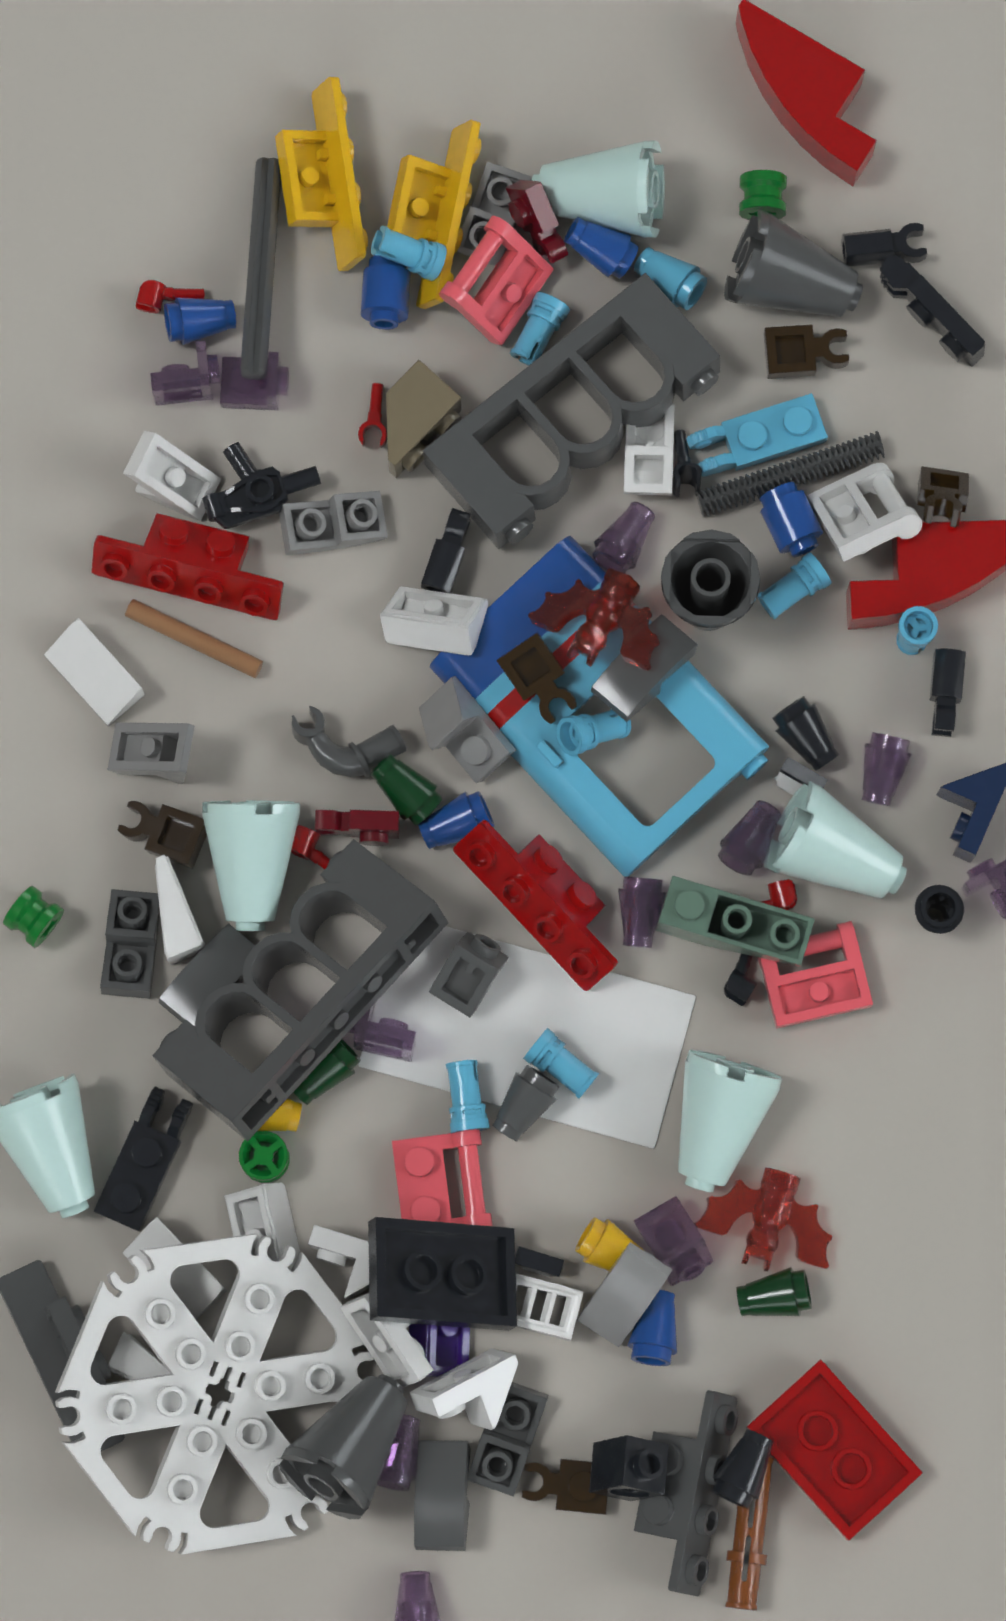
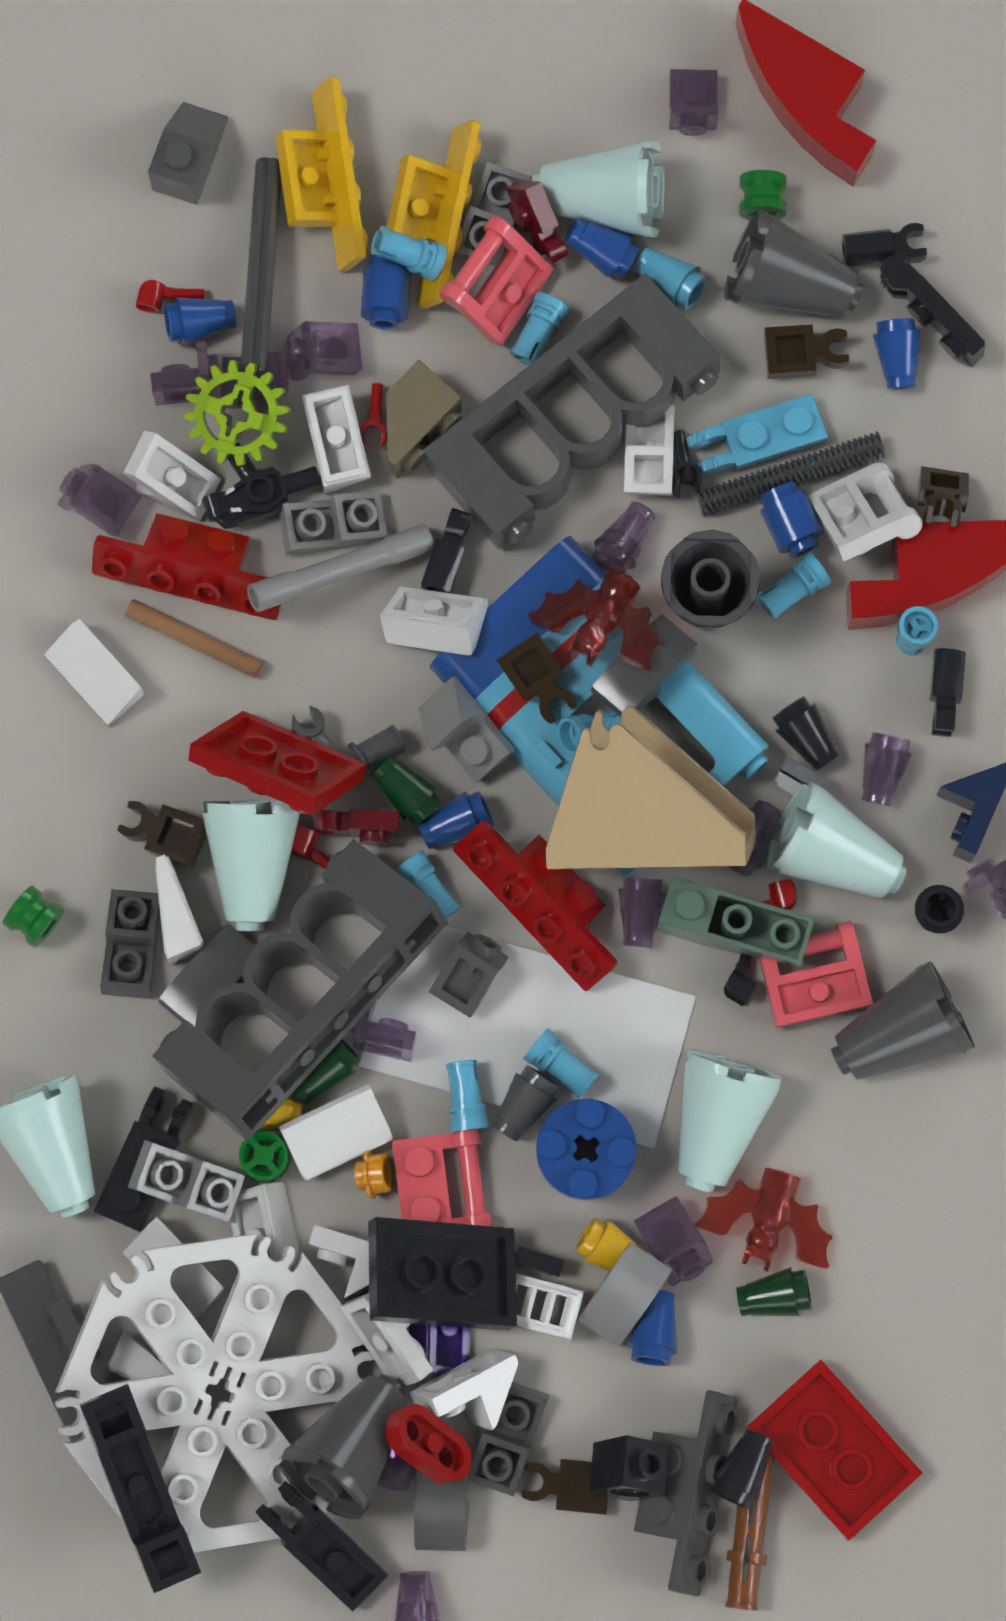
(98, 497): none -> clear purple bracket
(139, 1488): none -> black slope
(151, 749): light grey slope -> none
(186, 152): none -> dark grey slope
(186, 1181): none -> light grey slope
(217, 406): none -> lime gear
(277, 763): none -> red plate
(290, 585): none -> light grey piece
(323, 349): none -> clear purple bracket
(325, 1549): none -> black hinge
(335, 438): none -> white slope
(336, 1132): none -> white slope
(374, 1174): none -> light orange plate
(421, 874): none -> medium azure pin
(426, 1439): none -> red plate
(590, 1121): none -> blue brick
(644, 804): none -> tan ladder
(693, 101): none -> clear purple bracket
(898, 351): none -> blue cone
(904, 1028): none -> dark grey cone

